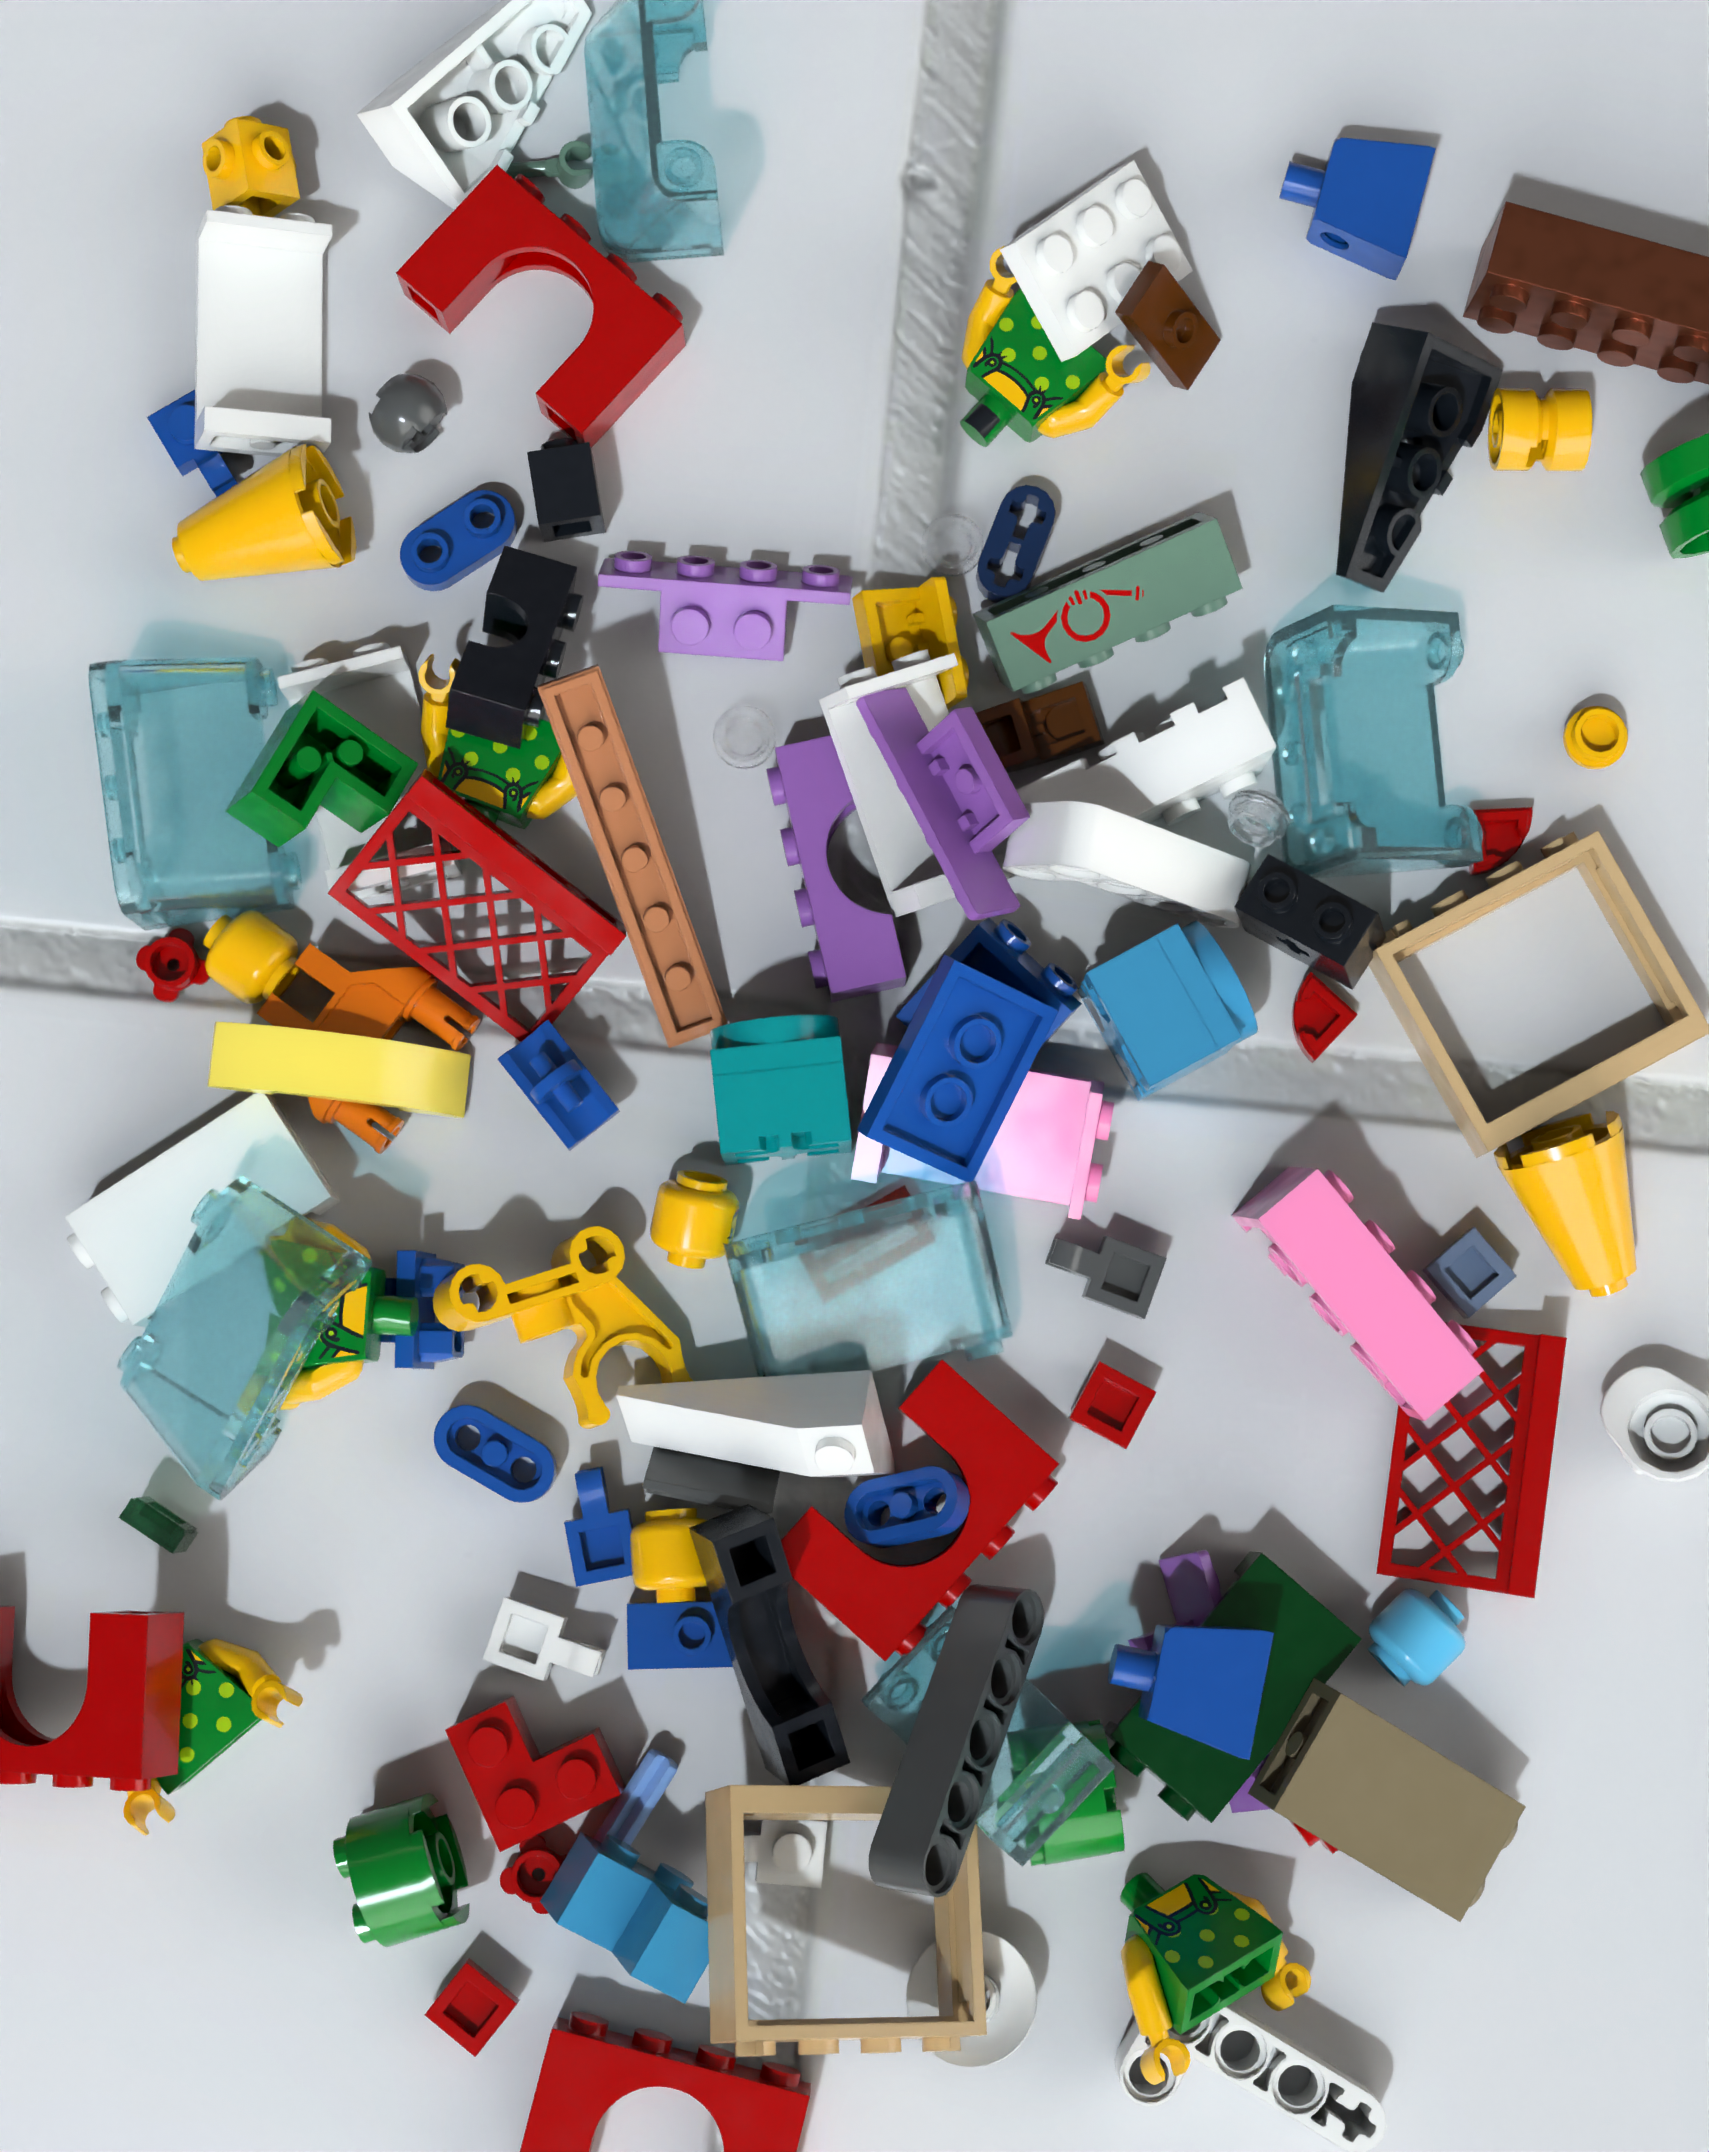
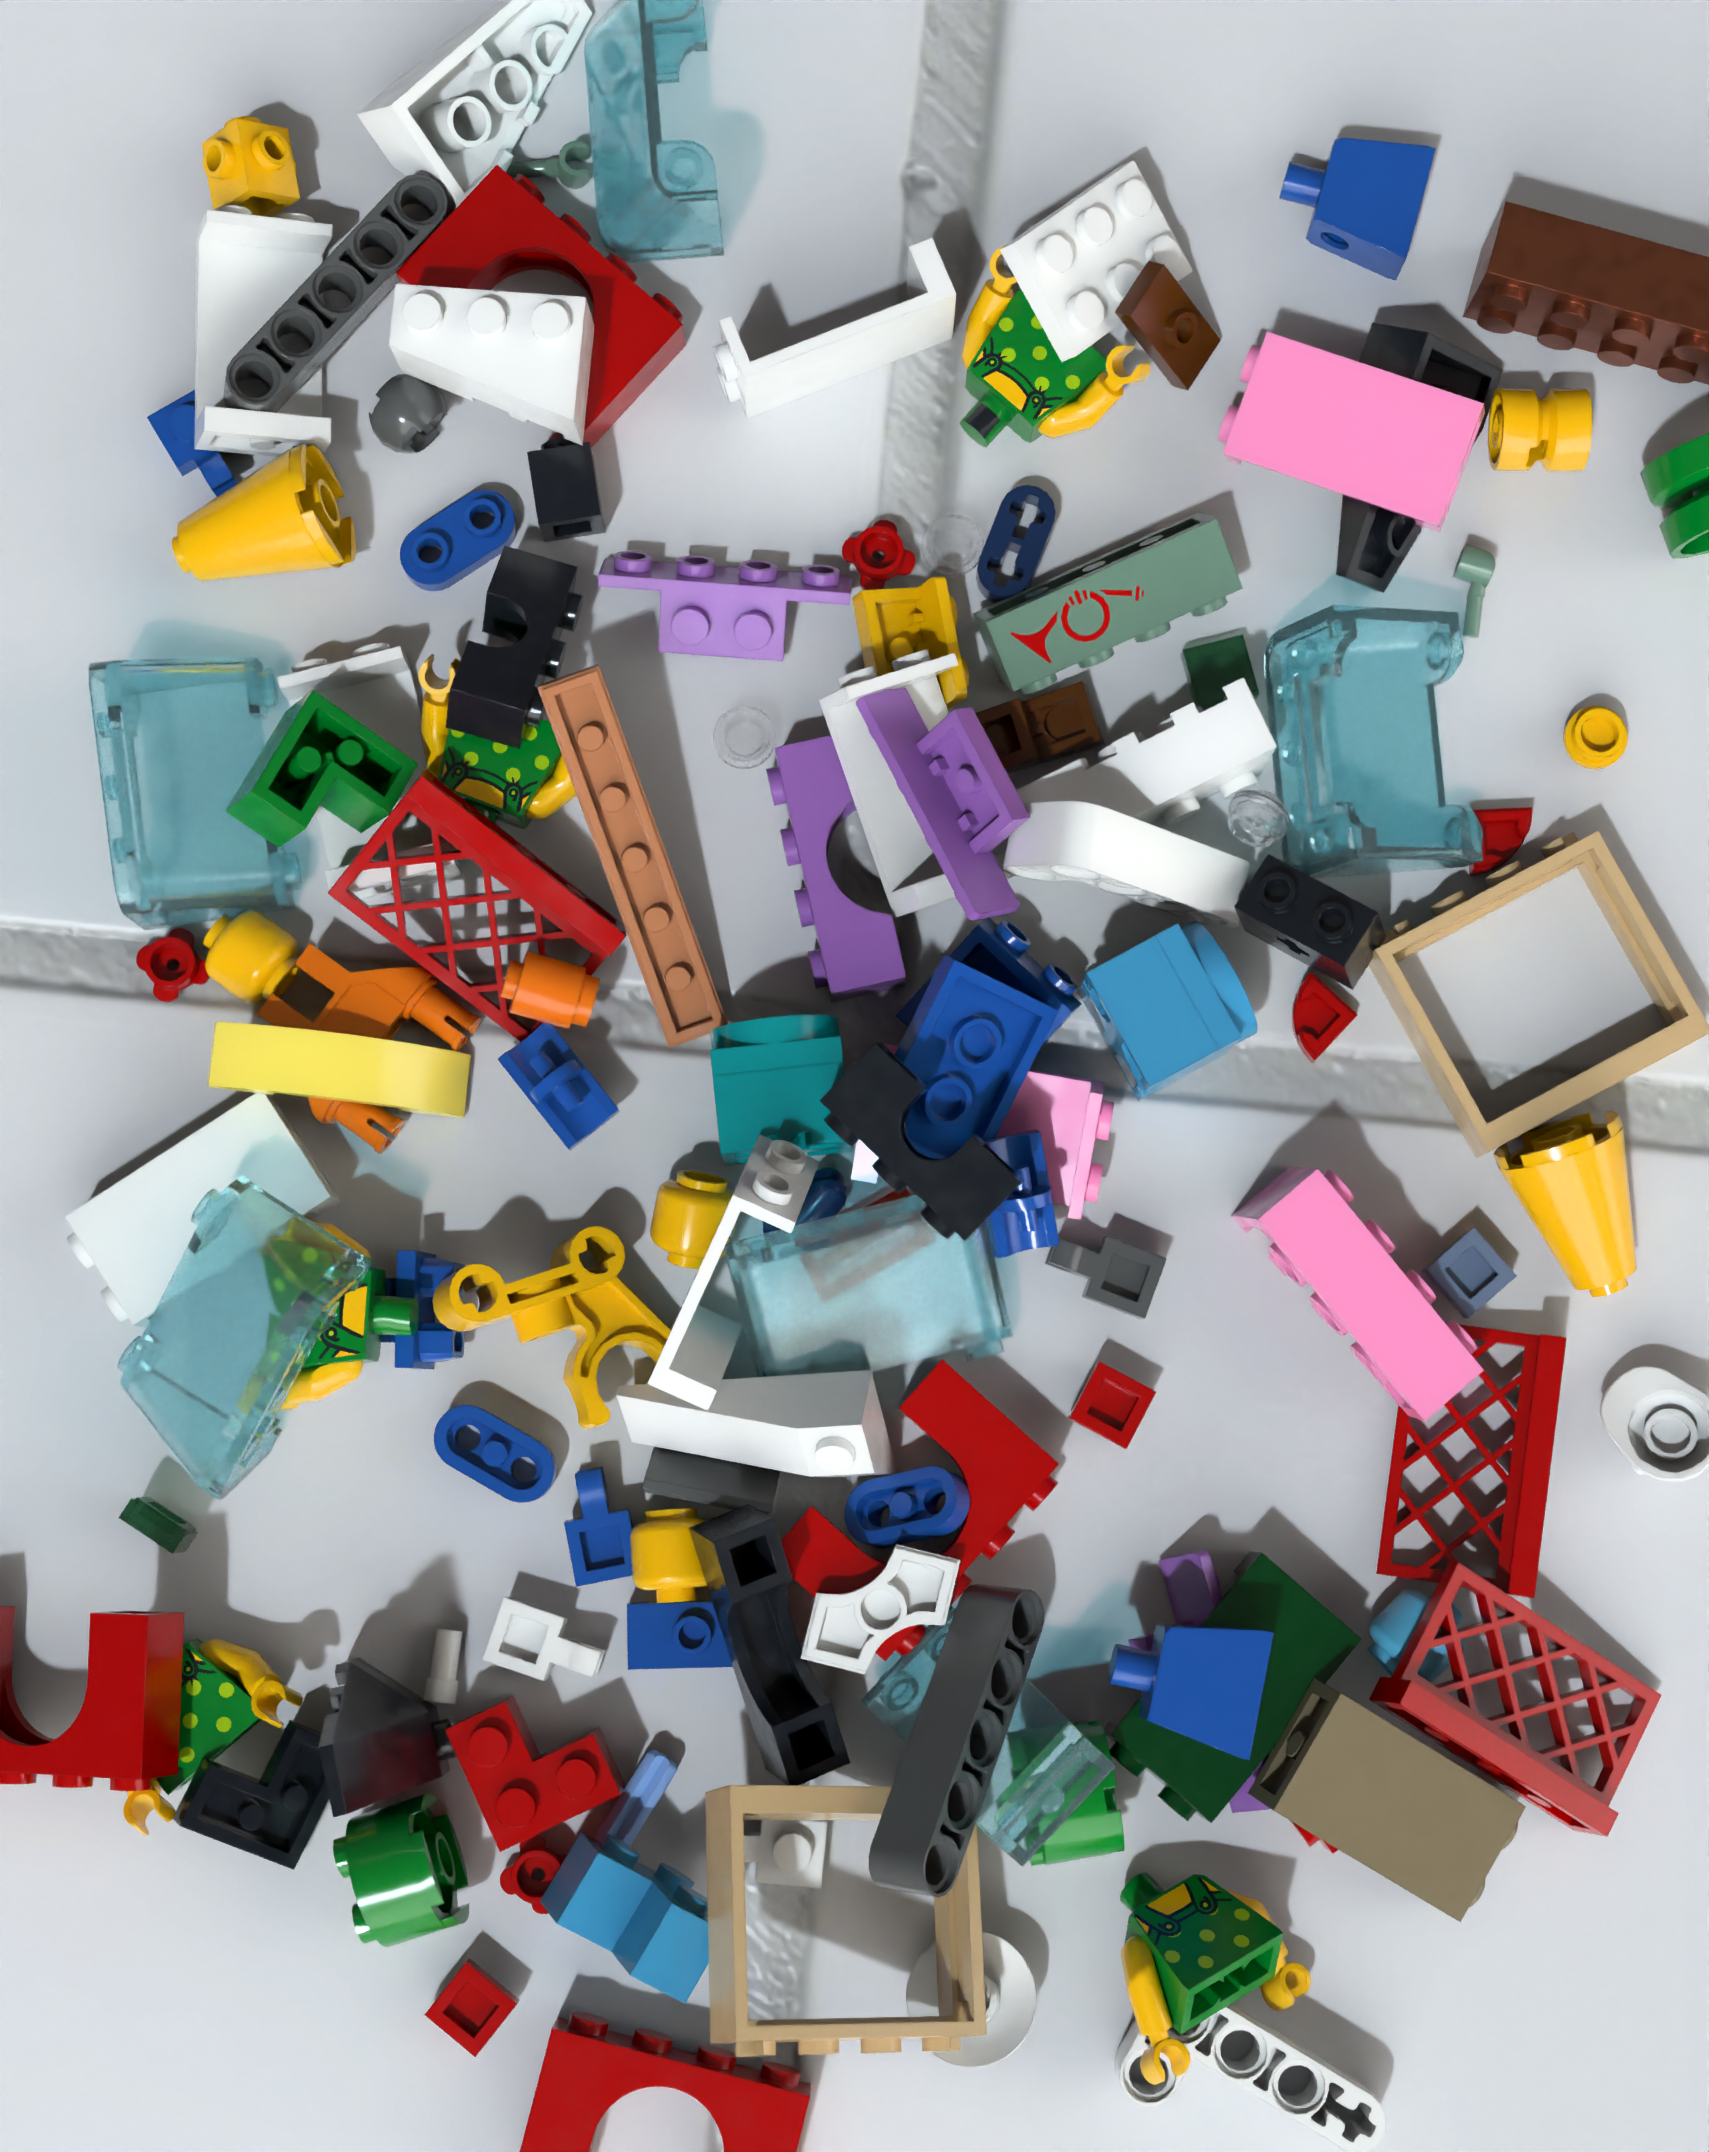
(261, 1815): none -> black plate
(343, 271): none -> dark grey beam
(378, 1739): none -> black wedge
(442, 1682): none -> white piece
(499, 348): none -> white wedge
(550, 990): none -> orange brick
(700, 1339): none -> white panel
(824, 1198): none -> dark blue arm
(845, 350): none -> white panel
(853, 1624): none -> white tile
(874, 1106): none -> black arch
(881, 538): none -> red plate
(1027, 1215): none -> blue hips
(1215, 666): none -> clear green tile
(1352, 429): none -> bright pink panel
(1476, 568): none -> sand green hand
(1480, 1739): none -> red fence

